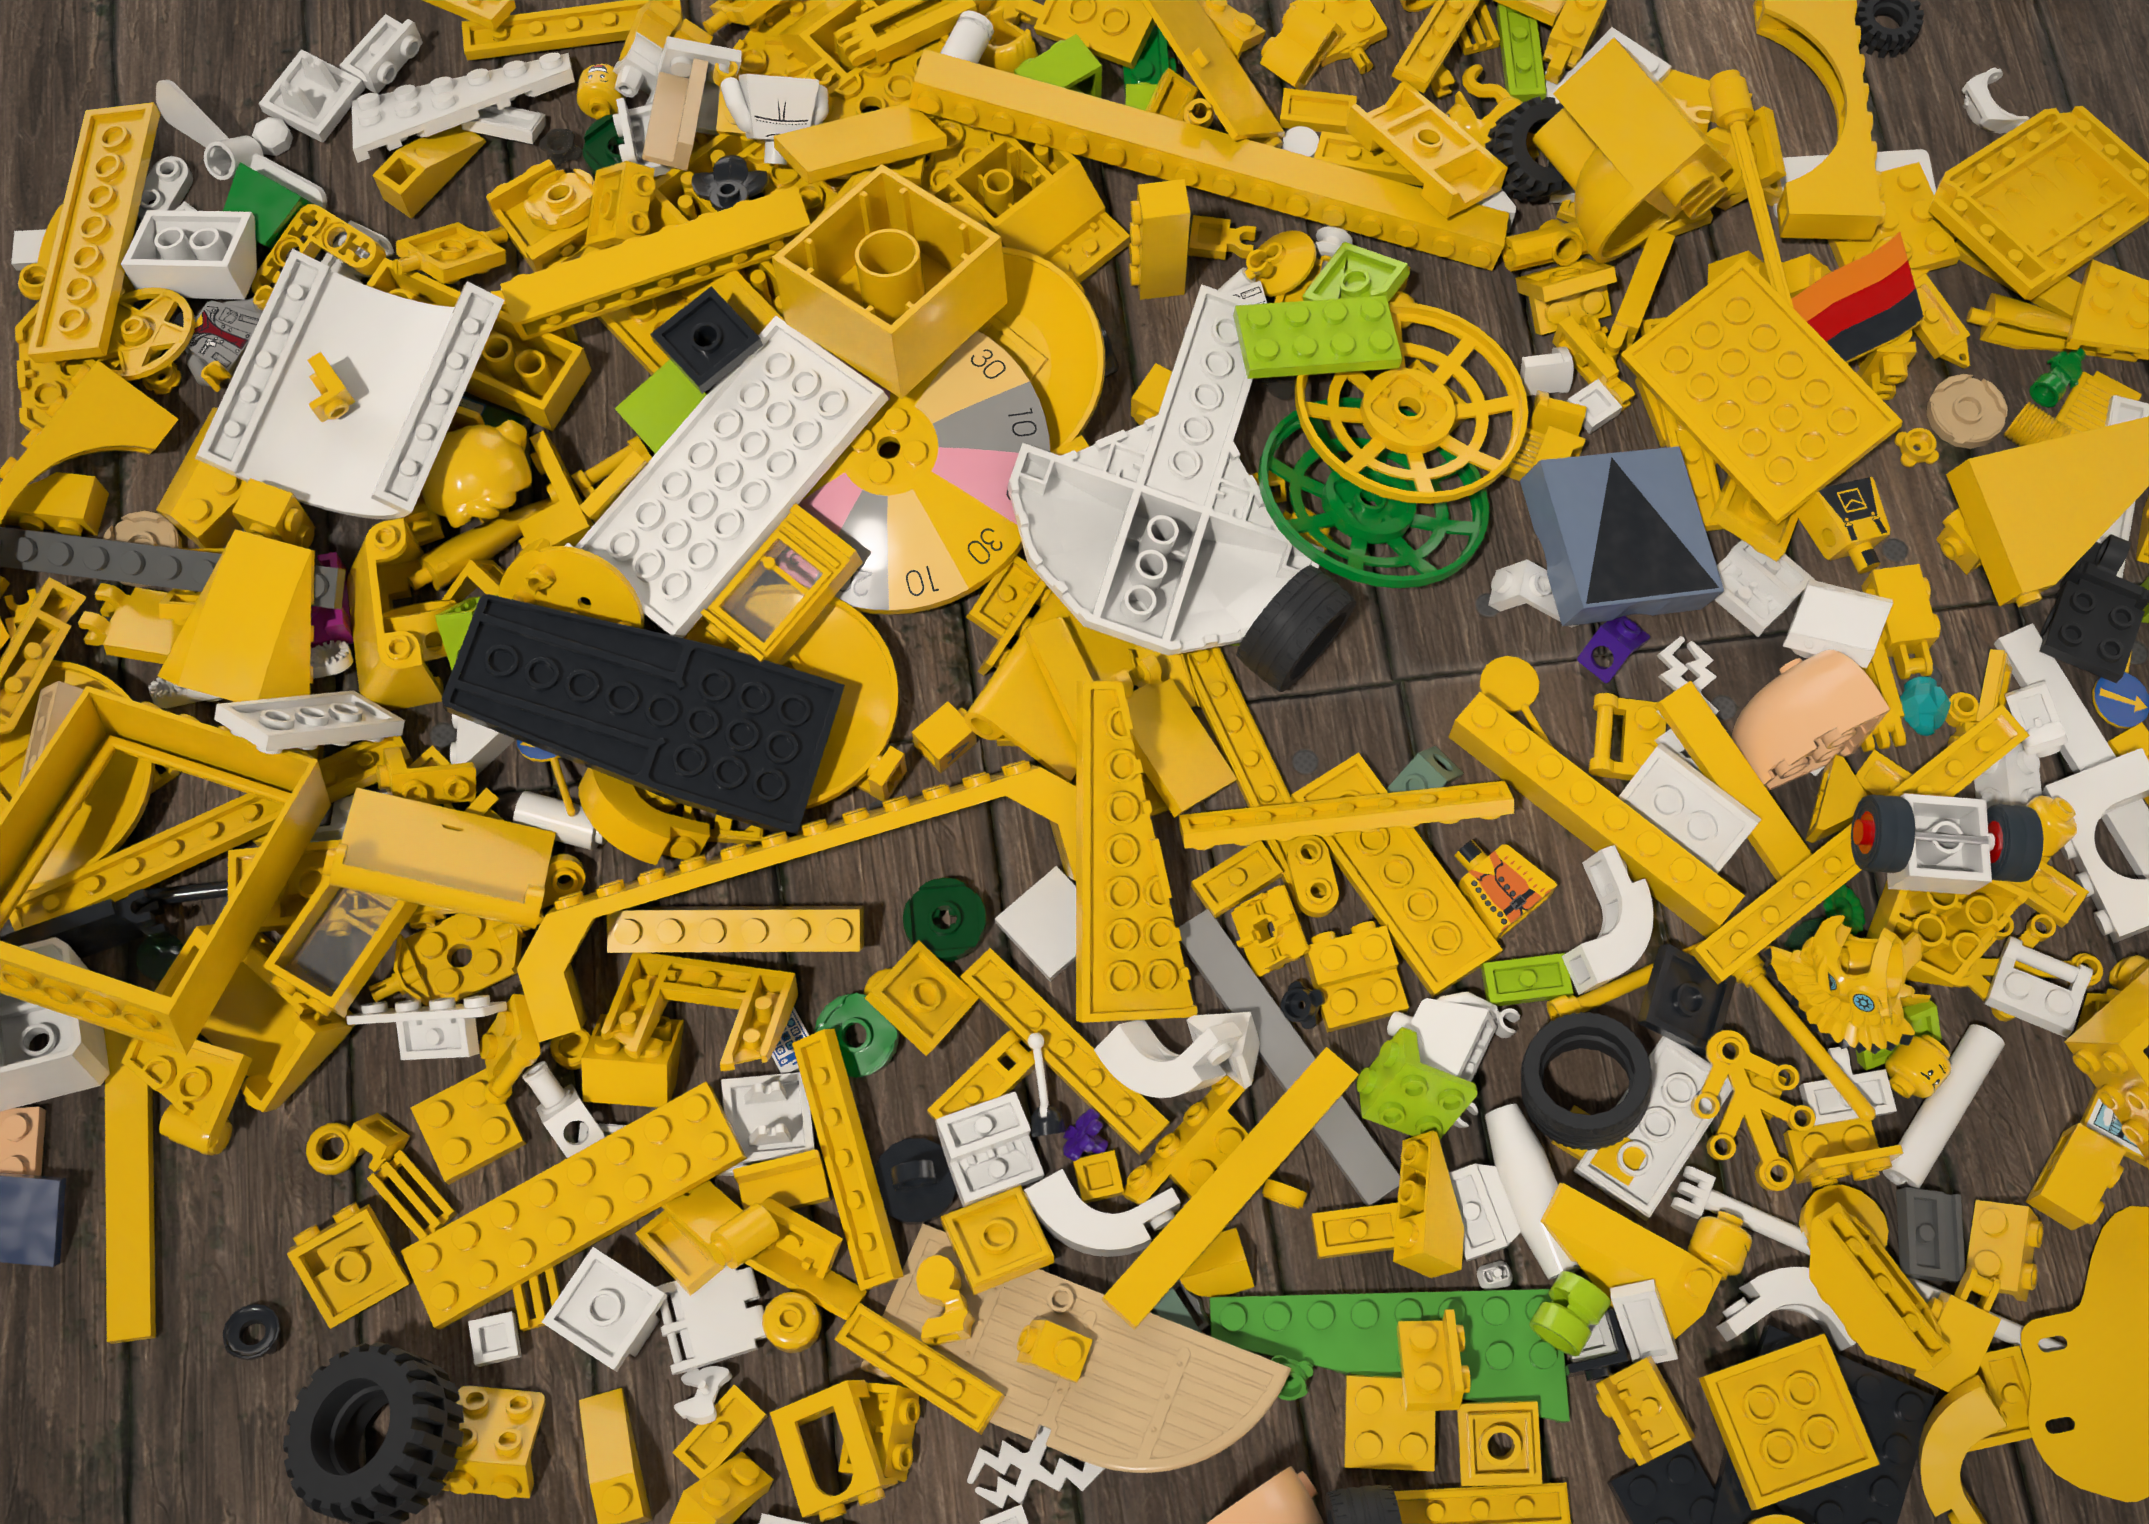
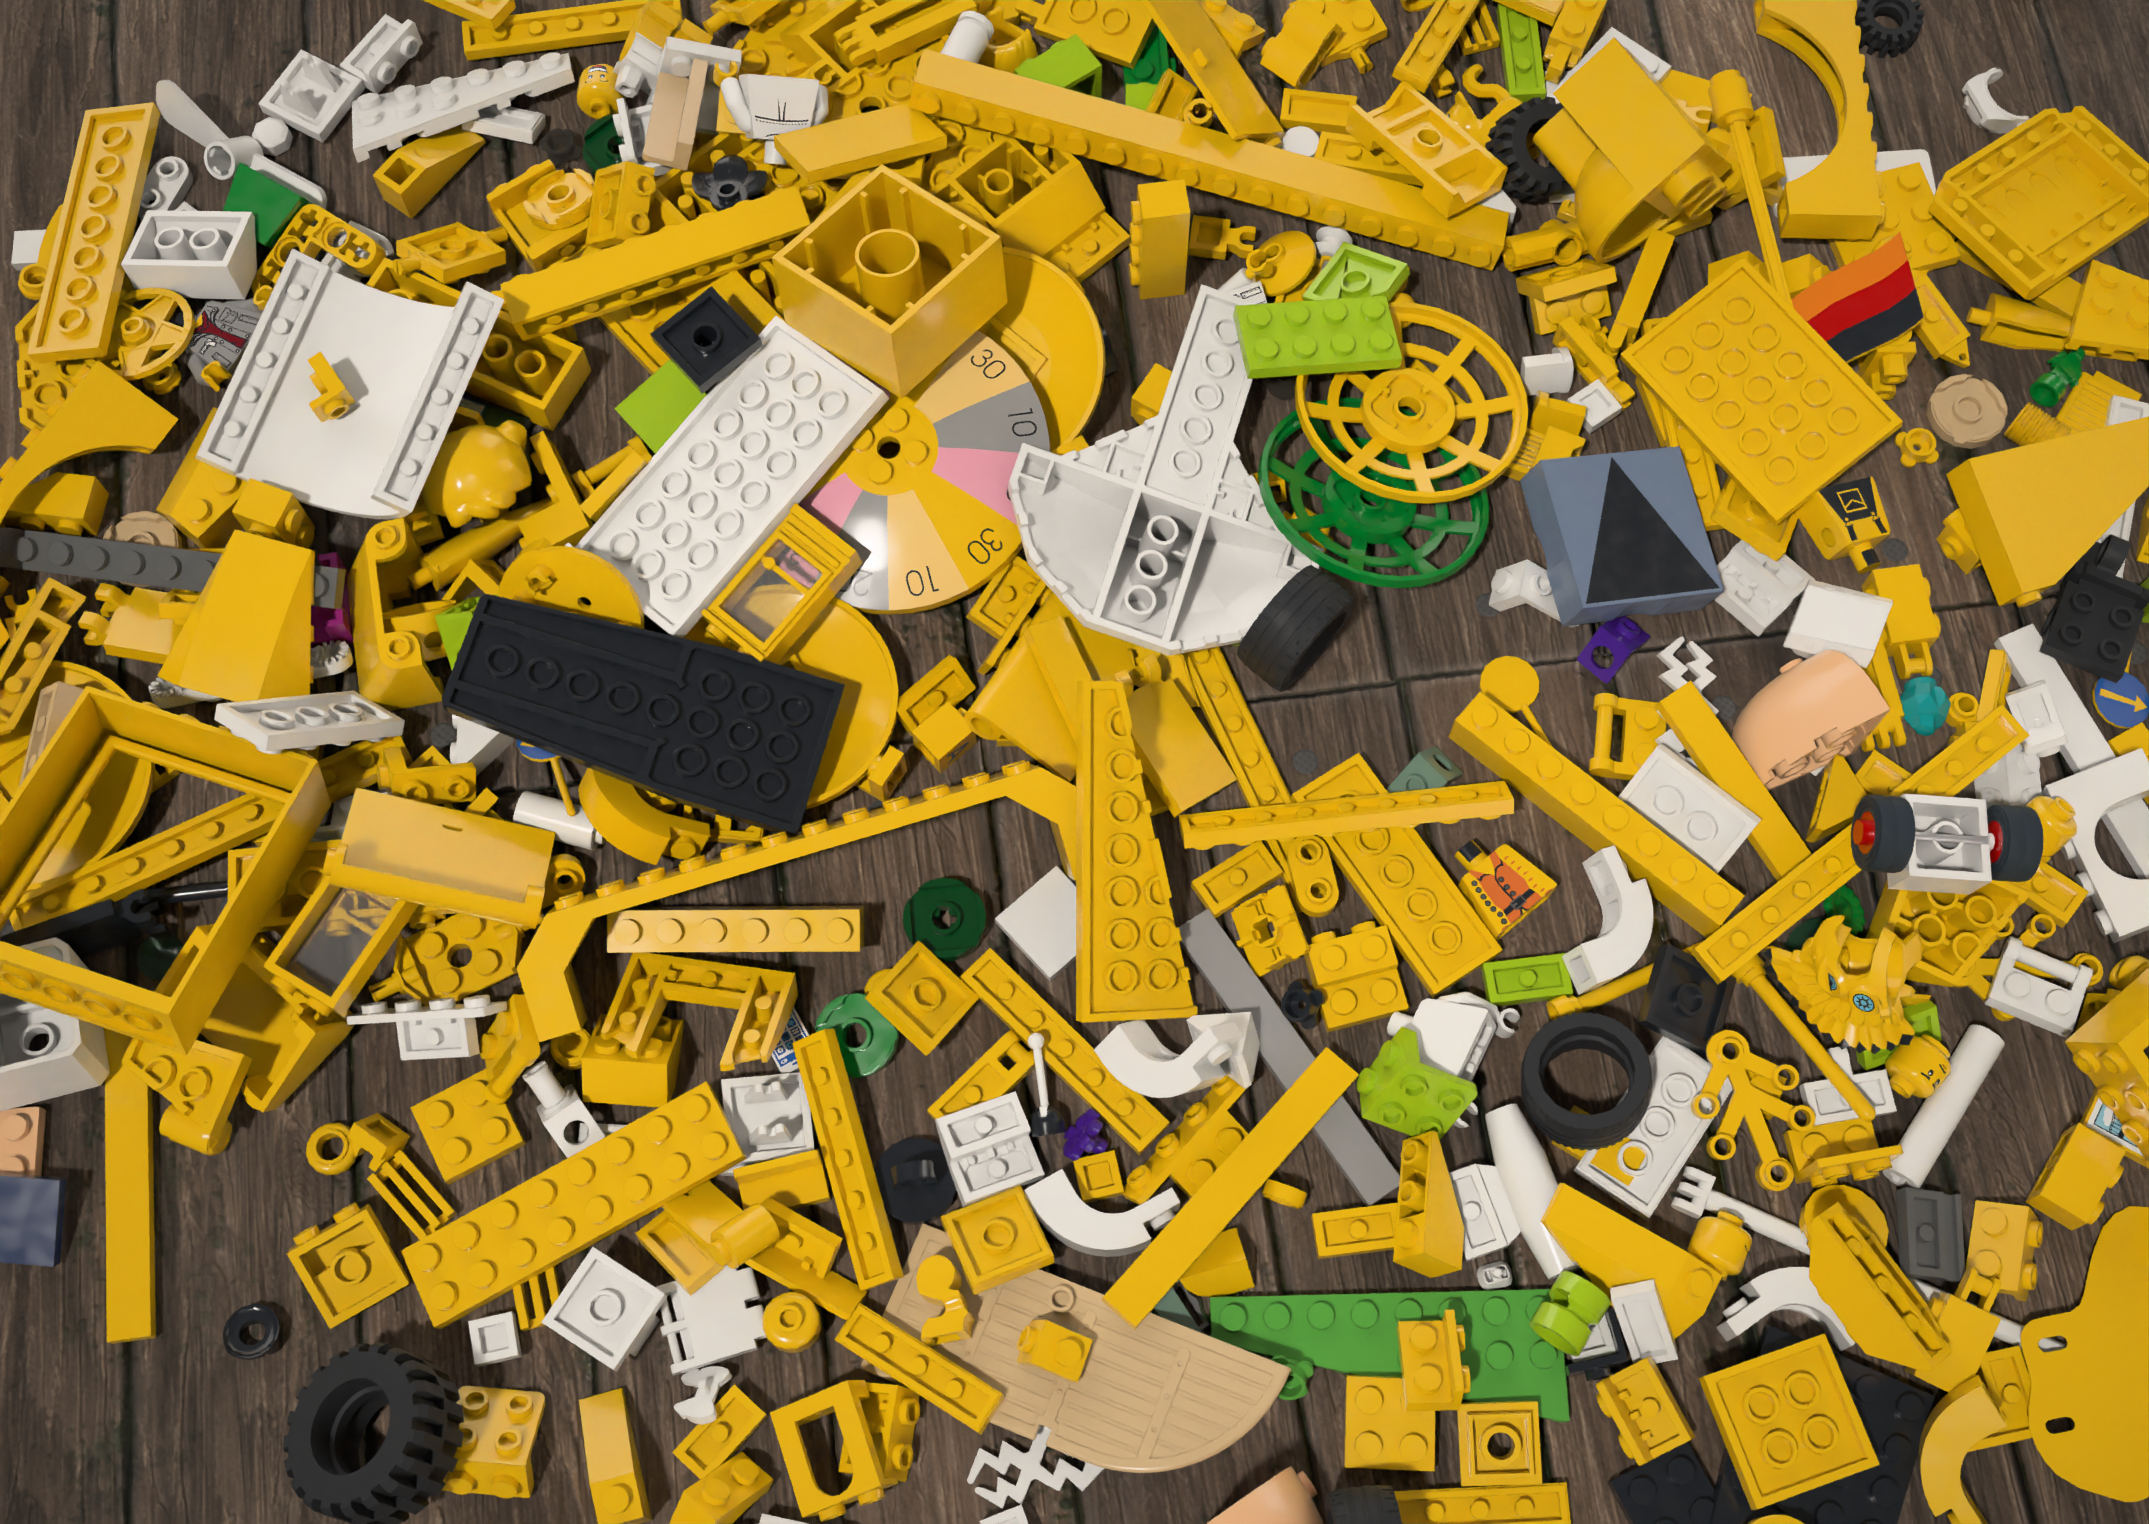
(941, 684): none -> yellow plate

